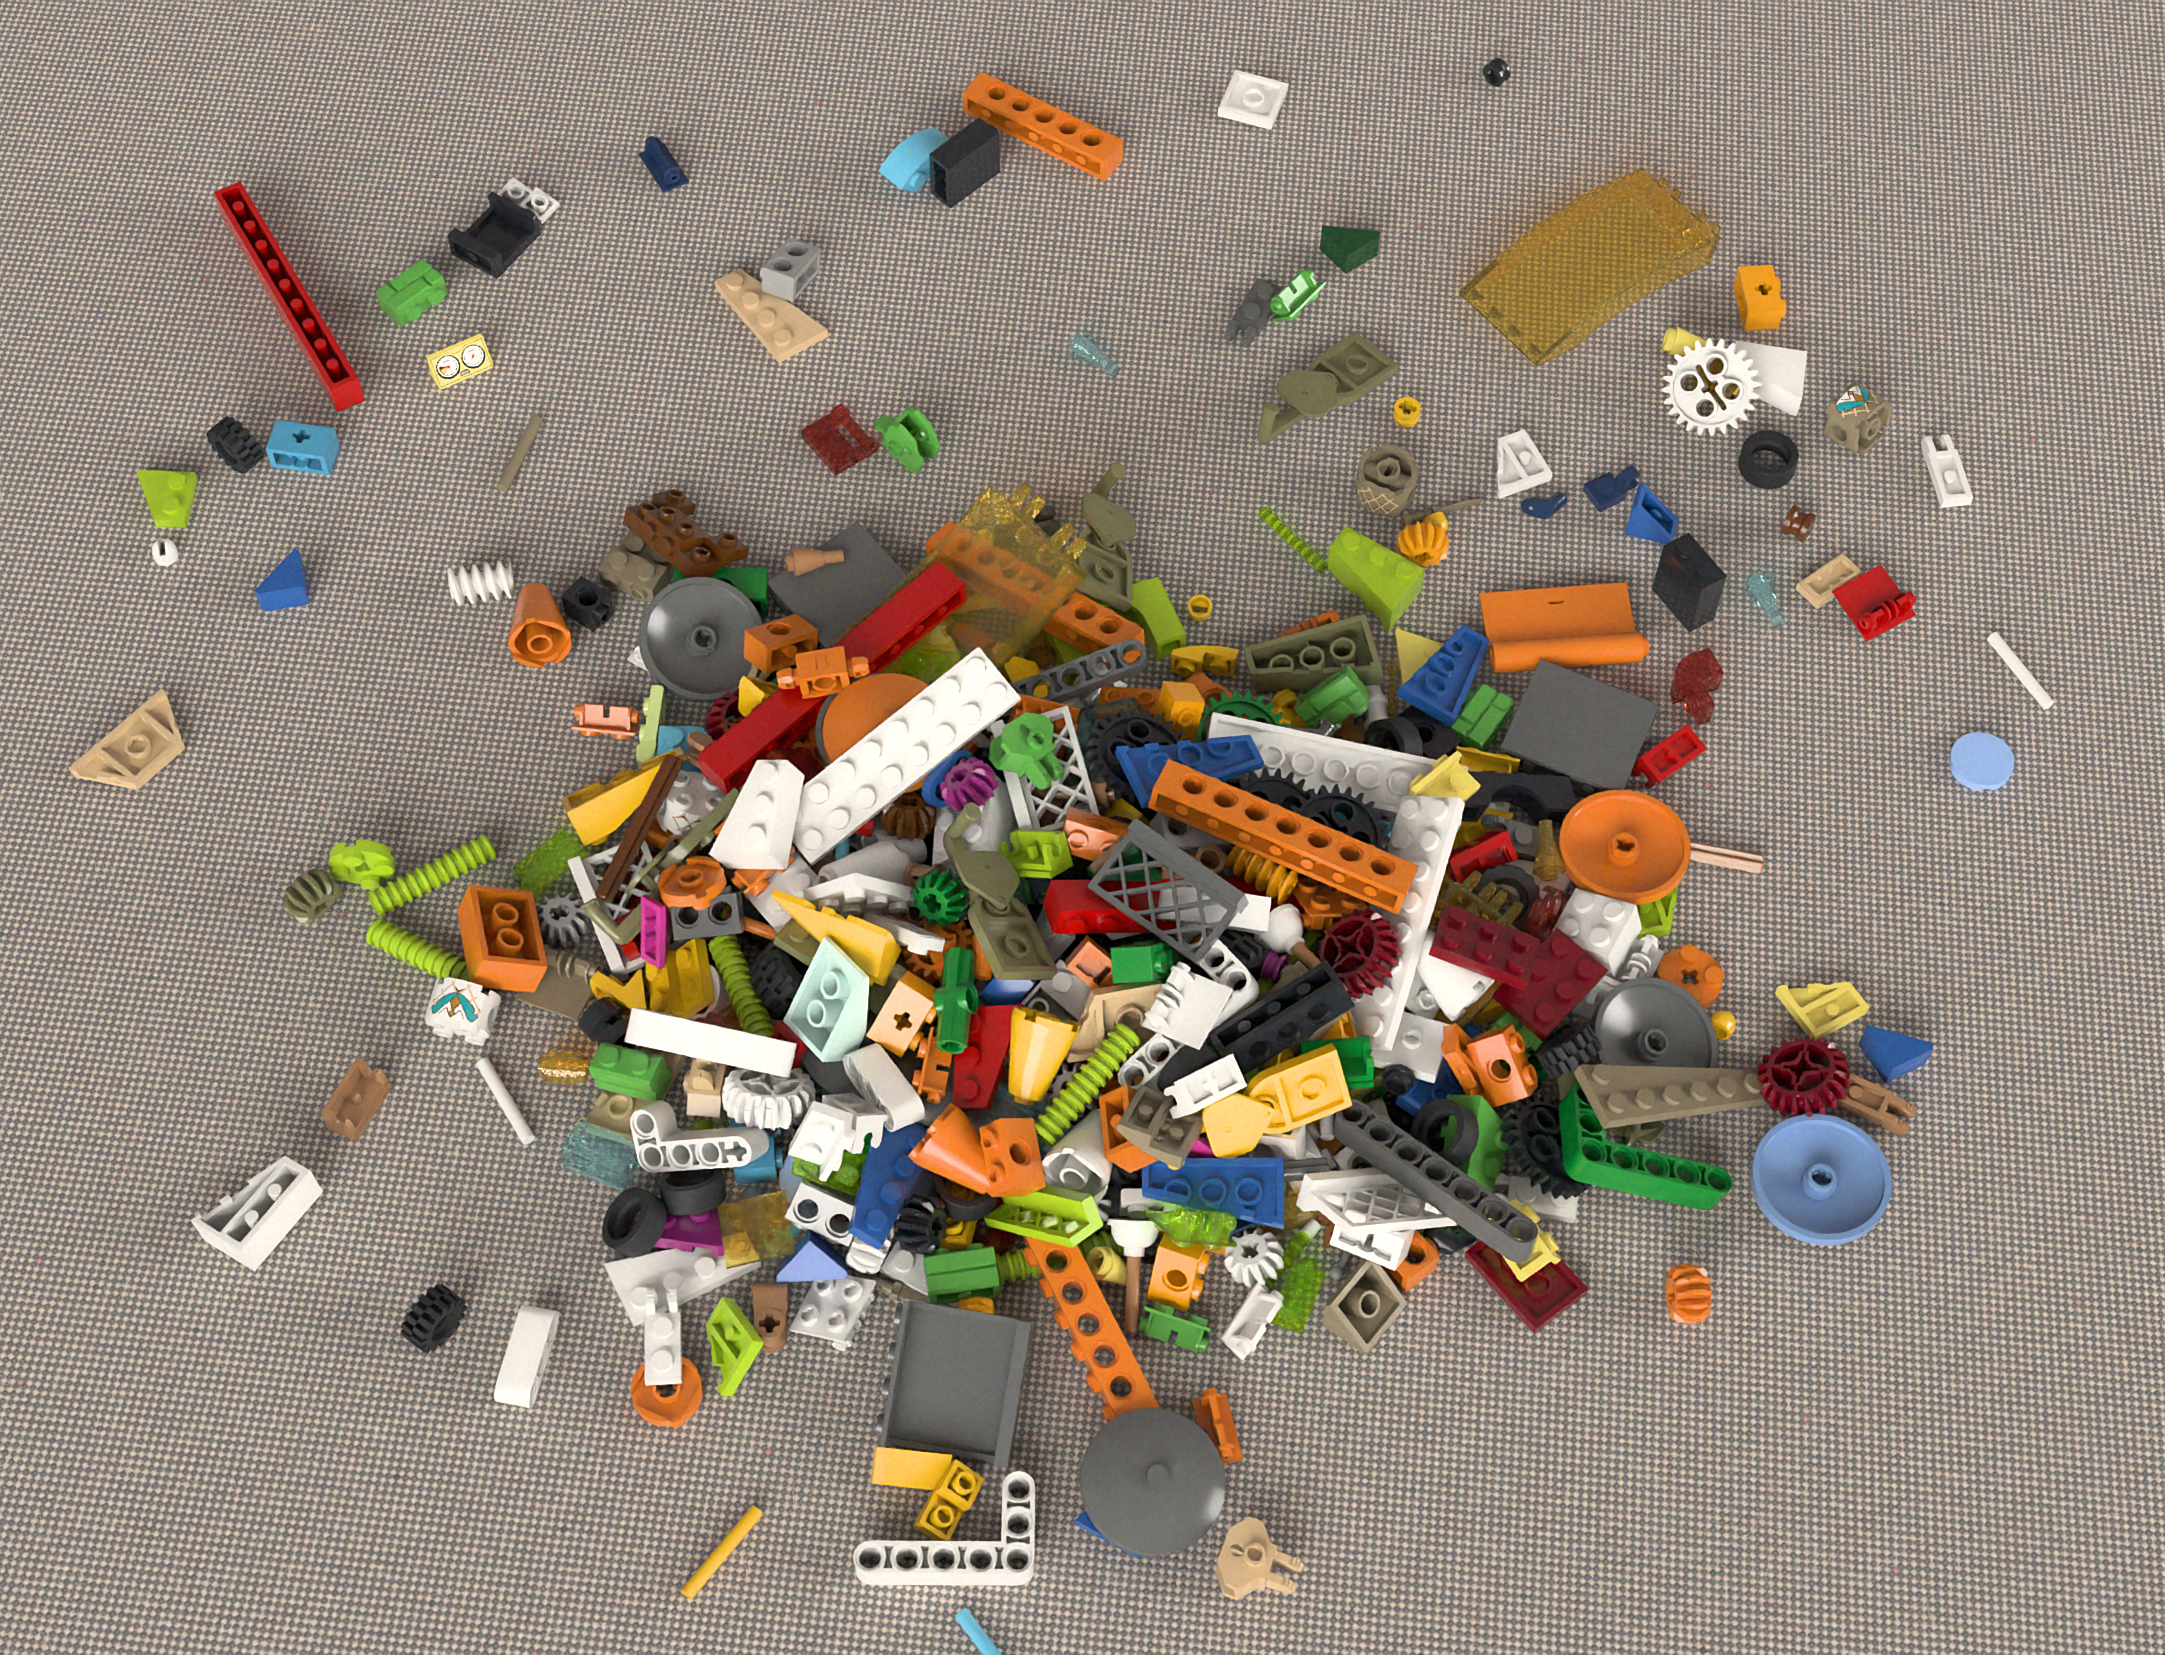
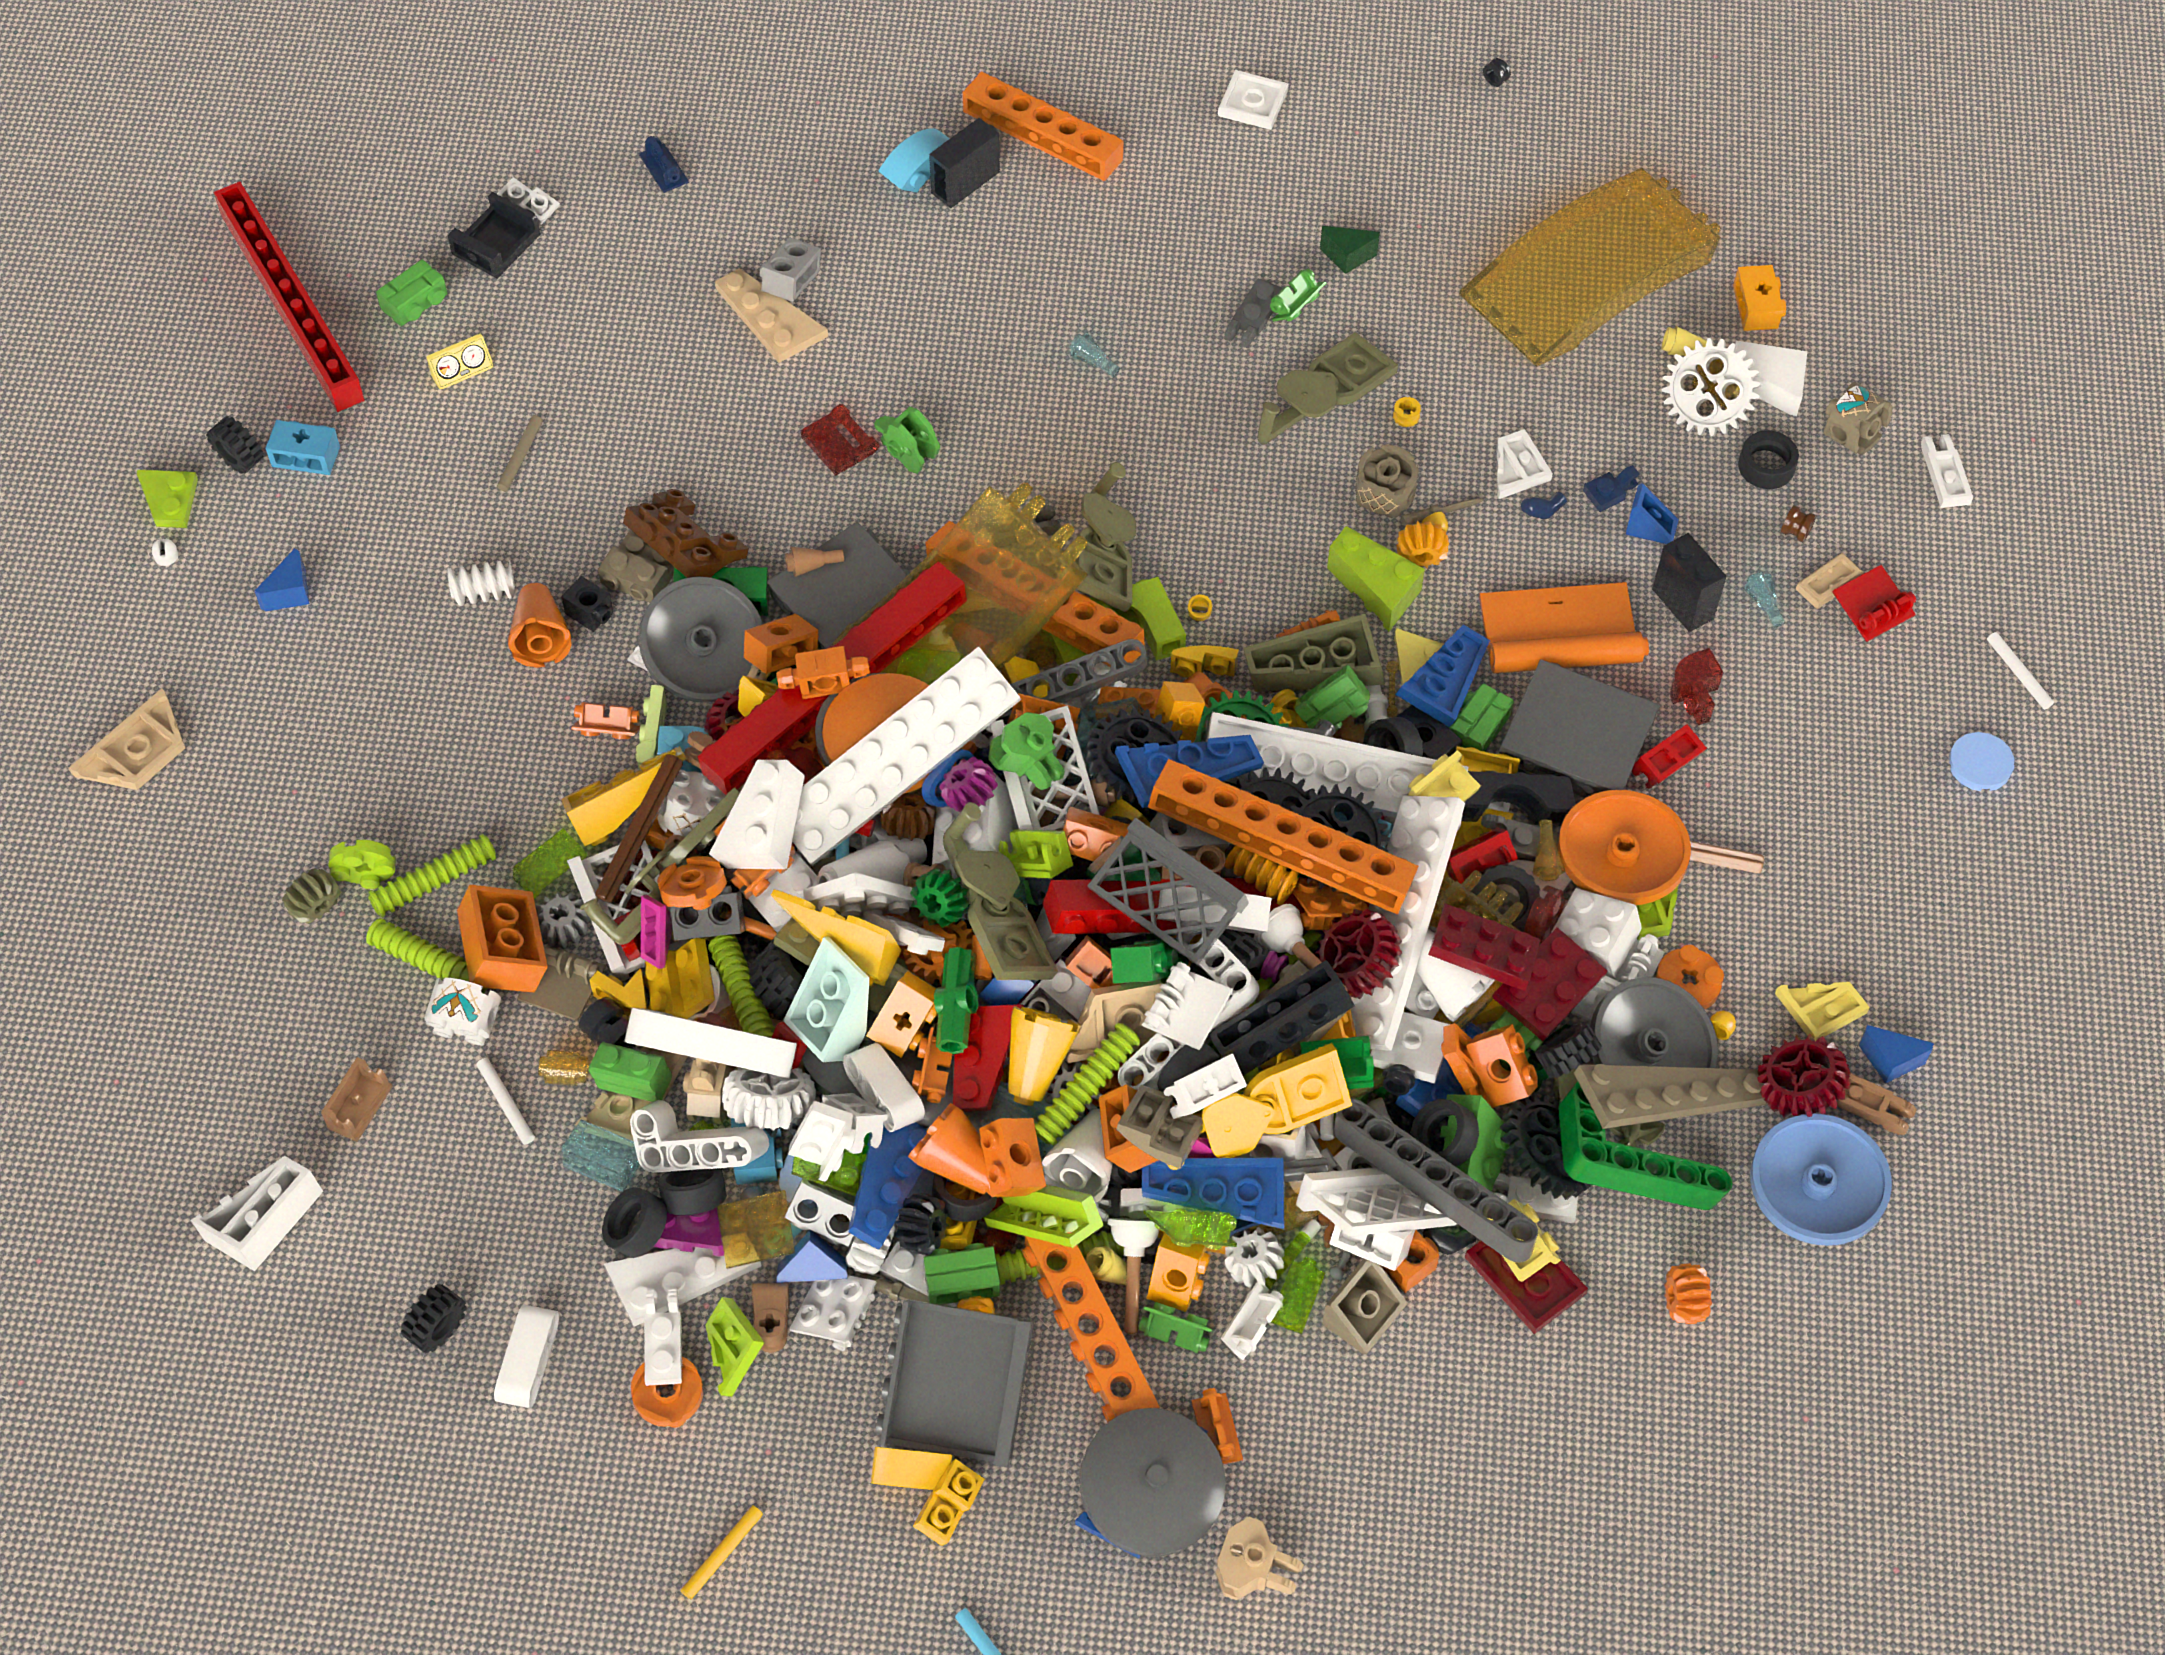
(961, 1552): white beam -> none
(1293, 540): clear neon green bar -> none

